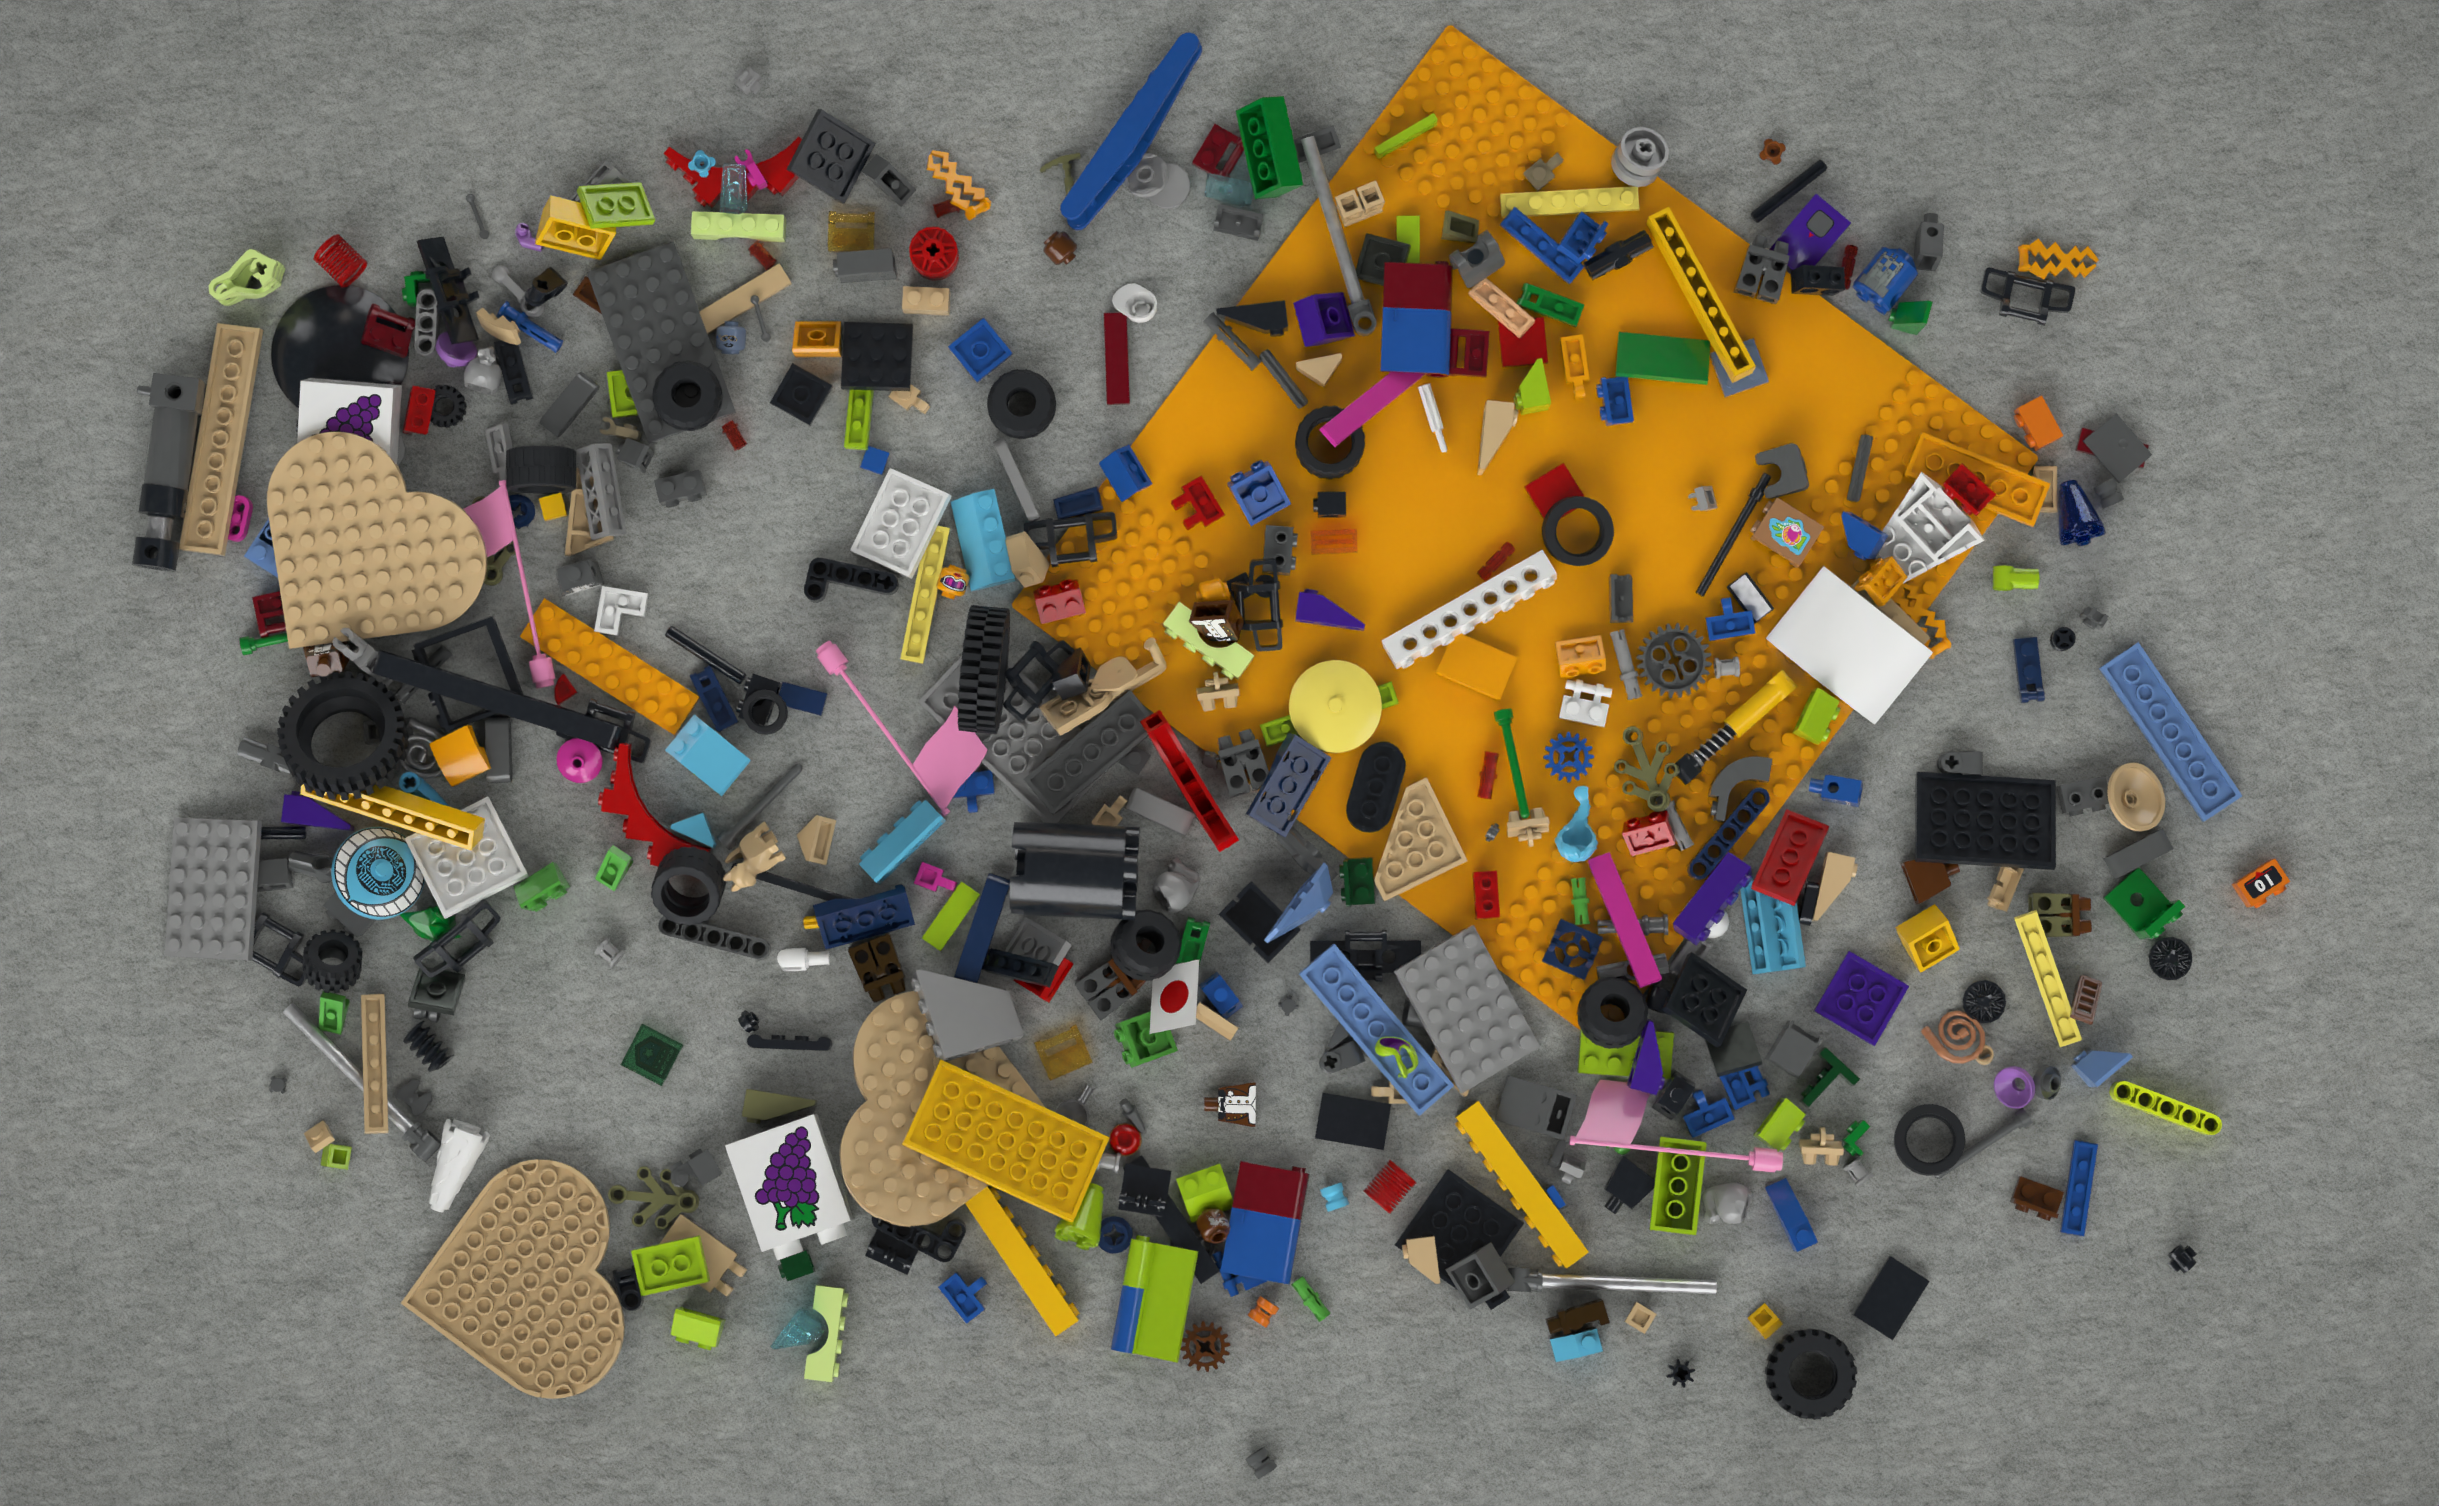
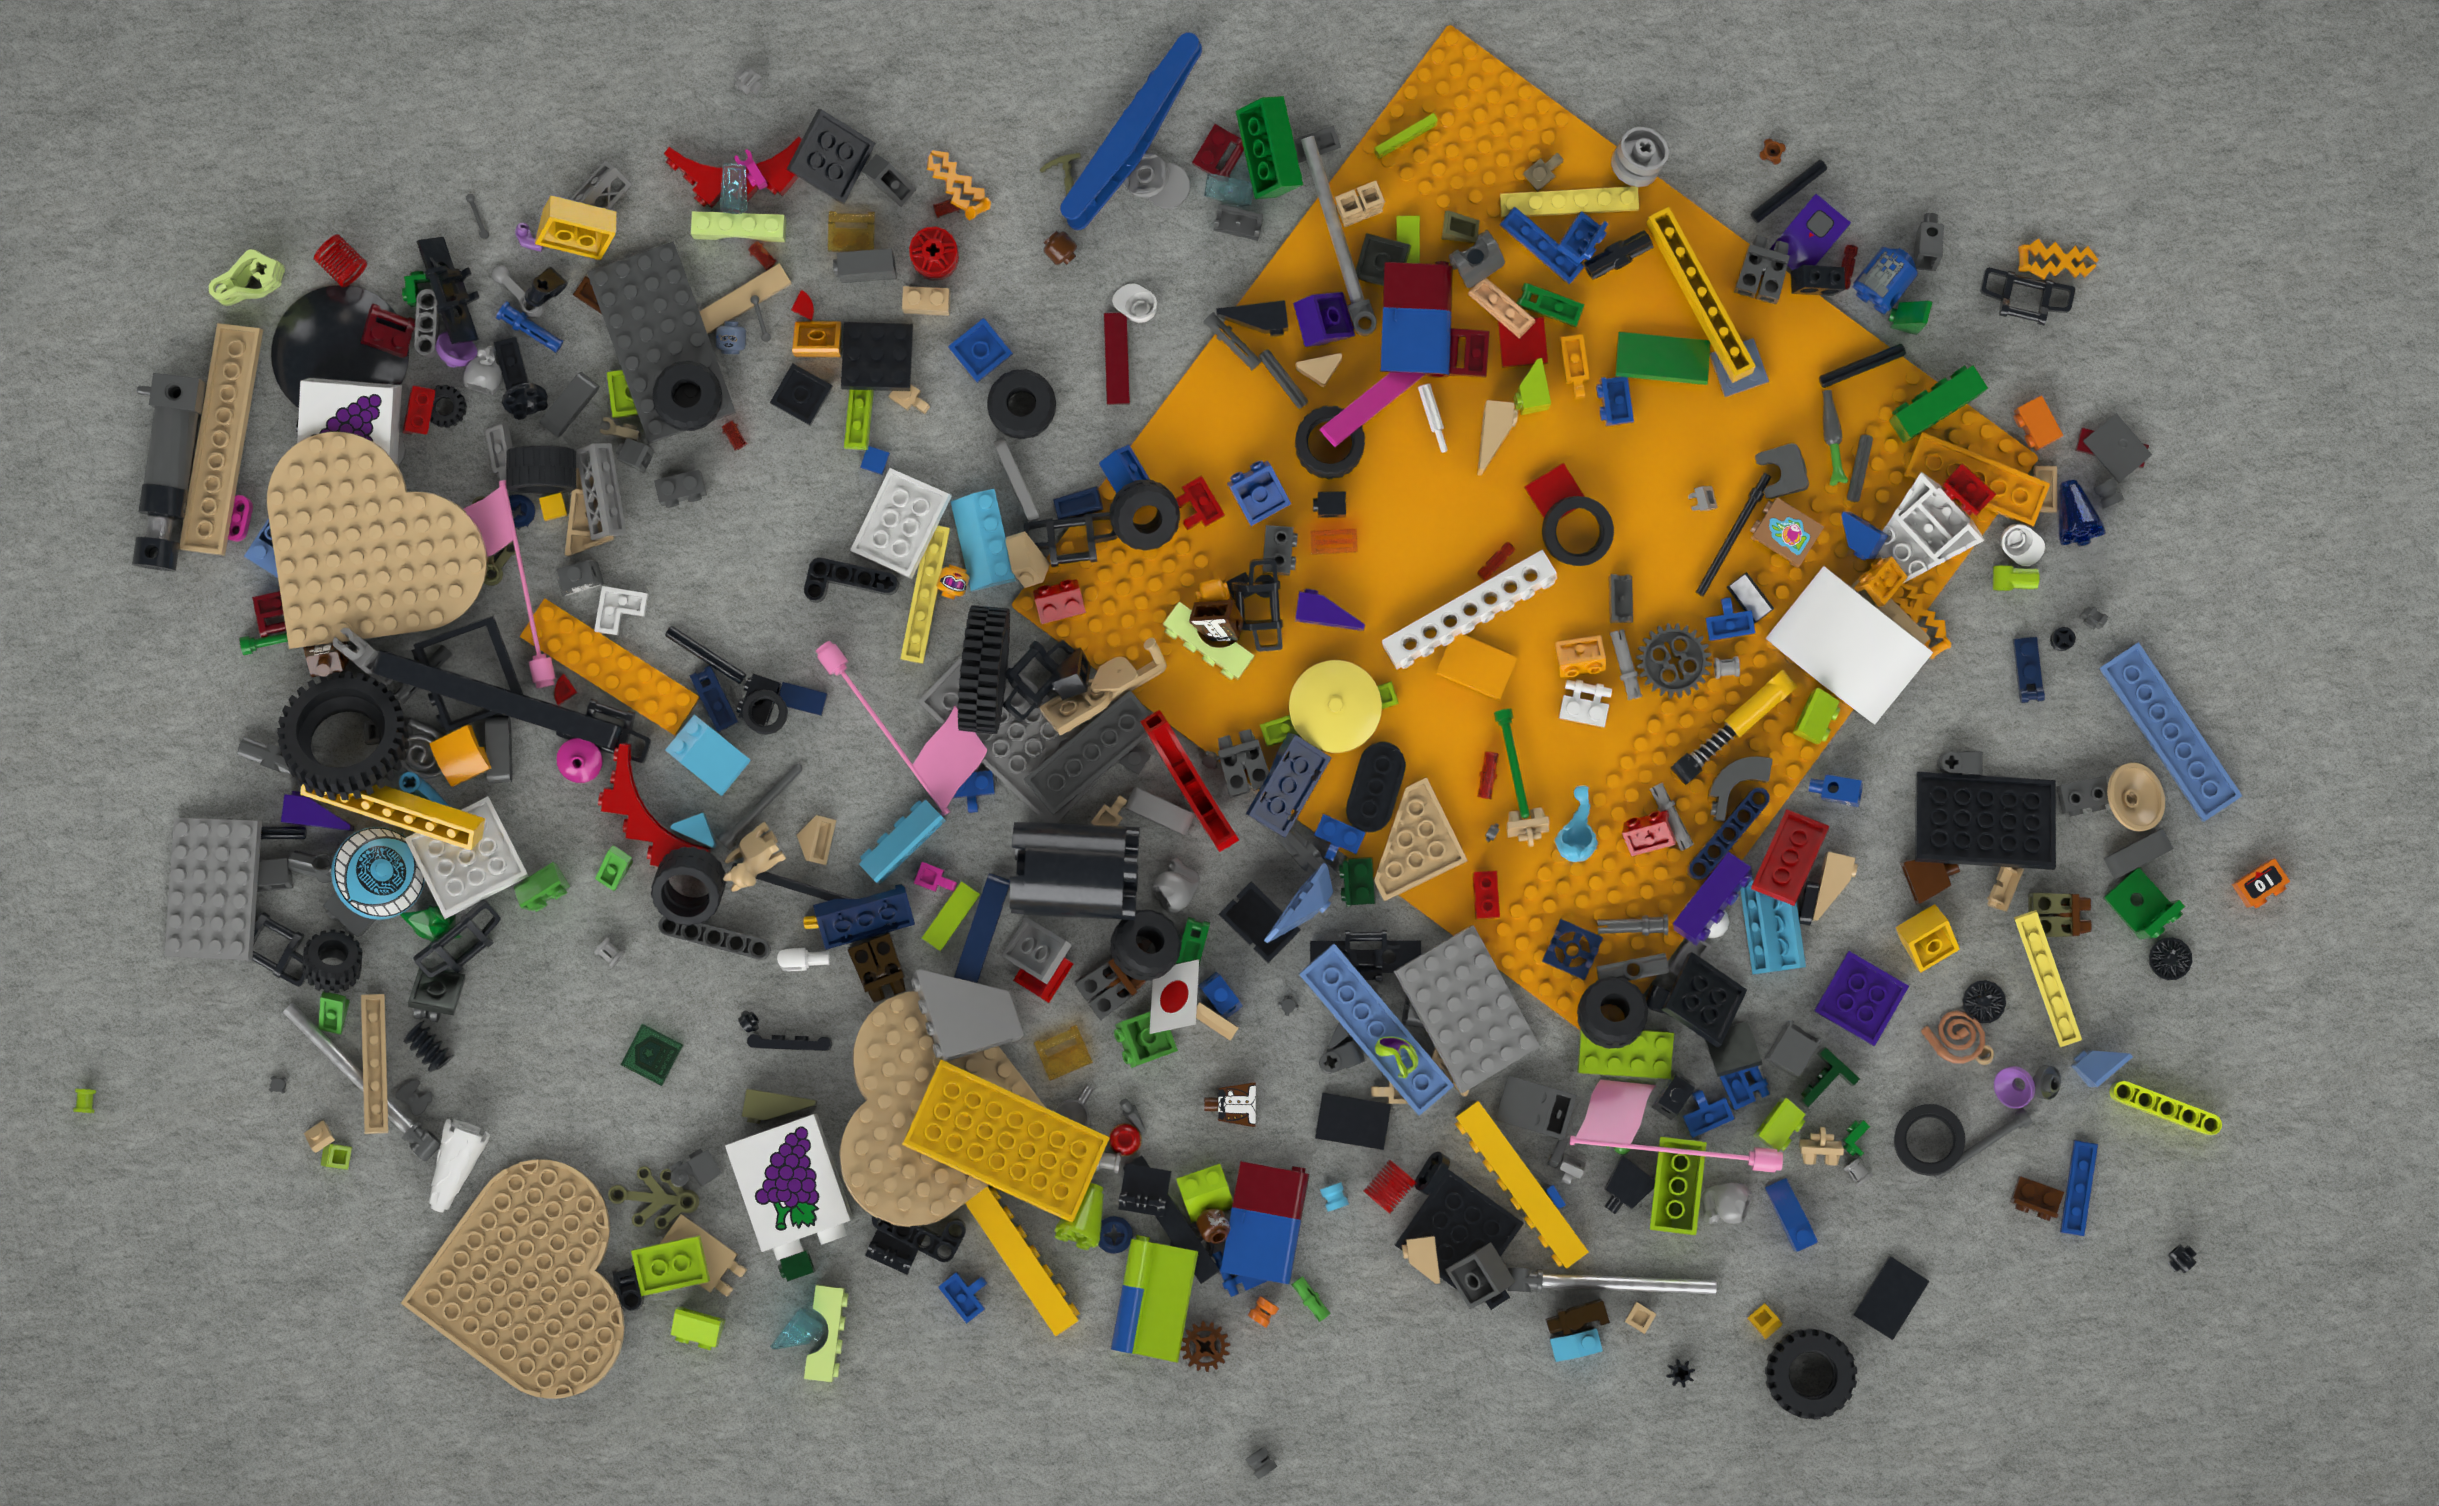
(84, 1100): none -> lime bush
(499, 327): tan slope -> none
(525, 400): none -> black dish
(615, 205): lime tile -> none
(699, 157): medium azure plate -> none
(804, 306): none -> red tile
(1020, 967): black tile -> none
(1133, 497): none -> black tyre
(1218, 690): tan hips -> none
(1338, 835): none -> blue plate
(1432, 1173): none -> black beam
(1560, 749): blue gear -> none
(1580, 901): bright green pin -> none
(1624, 920): dark pink tile -> none
(1647, 772): olive plant -> none
(1647, 1066): dark purple slope -> none
(1833, 437): none -> dark grey piece
(1862, 365): none -> black axle
(1936, 405): none -> green brick
(2022, 544): none -> white cap
(2086, 998): reddish brown slope -> none

